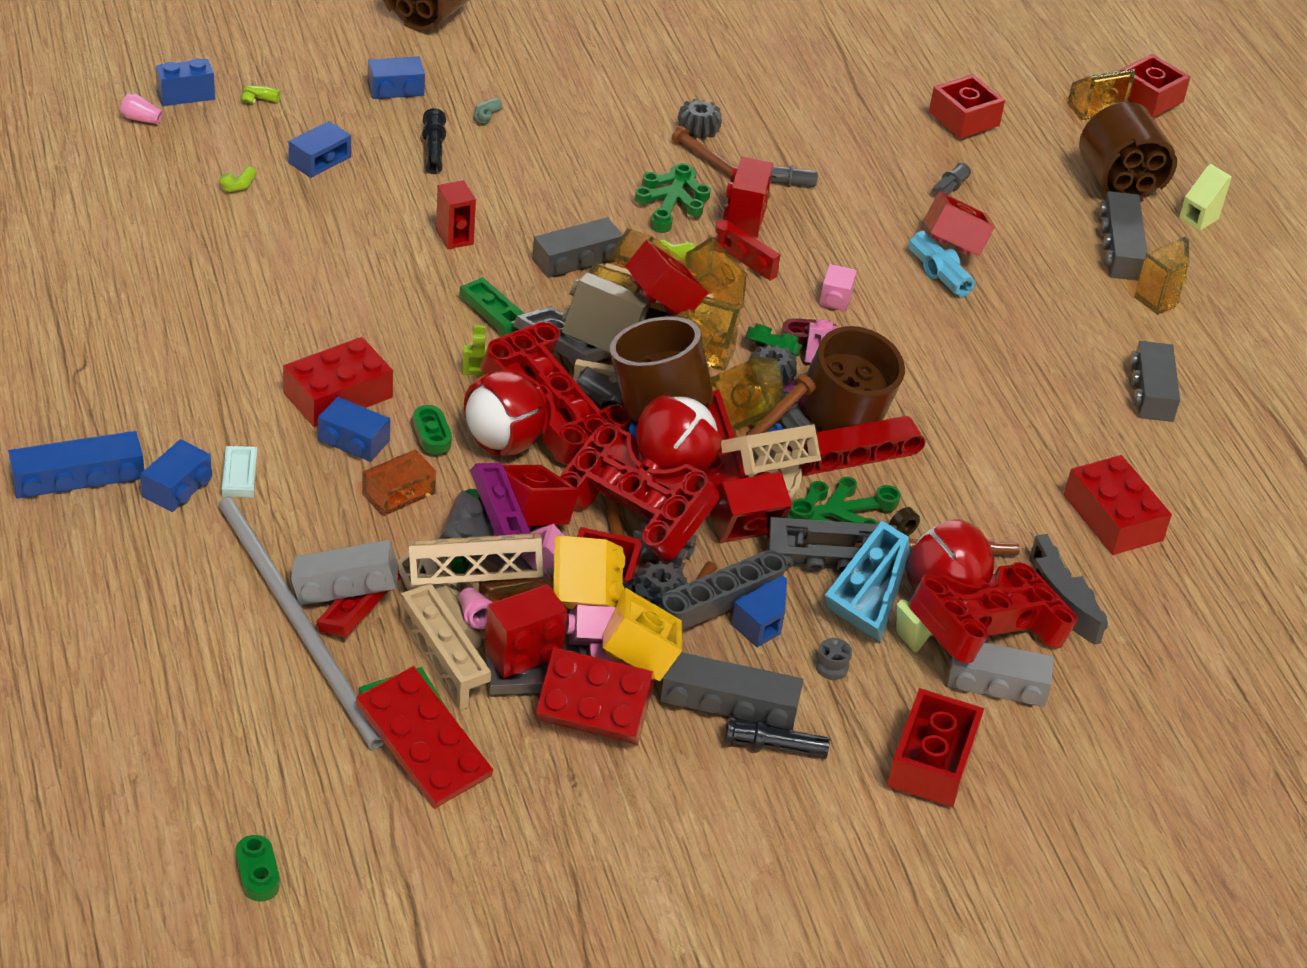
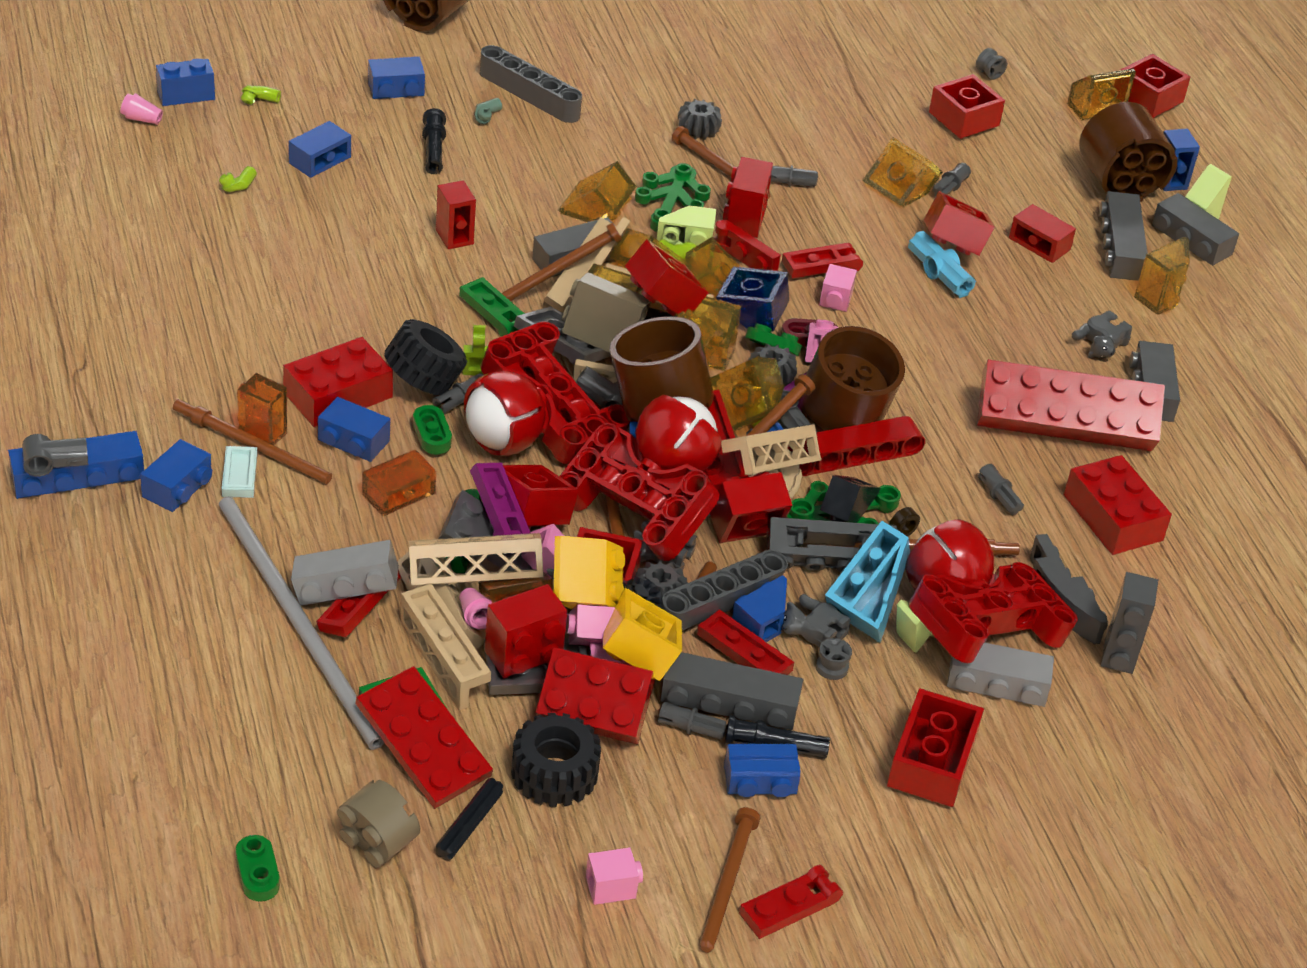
(43, 454): none -> dark grey piece
(204, 417): none -> dark orange bar
(263, 408): none -> clear orange brick
(377, 822): none -> dark tan brick
(425, 357): none -> black tyre
(454, 396): none -> dark grey axle
(469, 819): none -> black axle
(530, 84): none -> dark grey beam
(550, 779): none -> black tyre
(559, 295): none -> tan fence
(564, 262): none -> dark orange bar
(599, 195): none -> clear yellow slope
(613, 875): none -> bright pink brick
(687, 225): none -> yellowish green slope
(692, 721): none -> dark grey axle
(742, 644): none -> red plate
(747, 820): none -> dark orange bar
(759, 293): none -> clear blue slope
(762, 769): none -> blue brick
(790, 902): none -> red plate
(817, 260): none -> red plate
(819, 625): none -> dark grey animal
(848, 498): none -> black slope
(902, 174): none -> clear yellow slope
(991, 63): none -> dark grey wheel
(1000, 489): none -> dark grey axle
(1042, 233): none -> red brick
(1071, 405): none -> brick
(1104, 335): none -> dark grey animal
(1129, 622): none -> dark grey brick
(1186, 151): none -> blue brick
(1206, 234): none -> dark grey brick

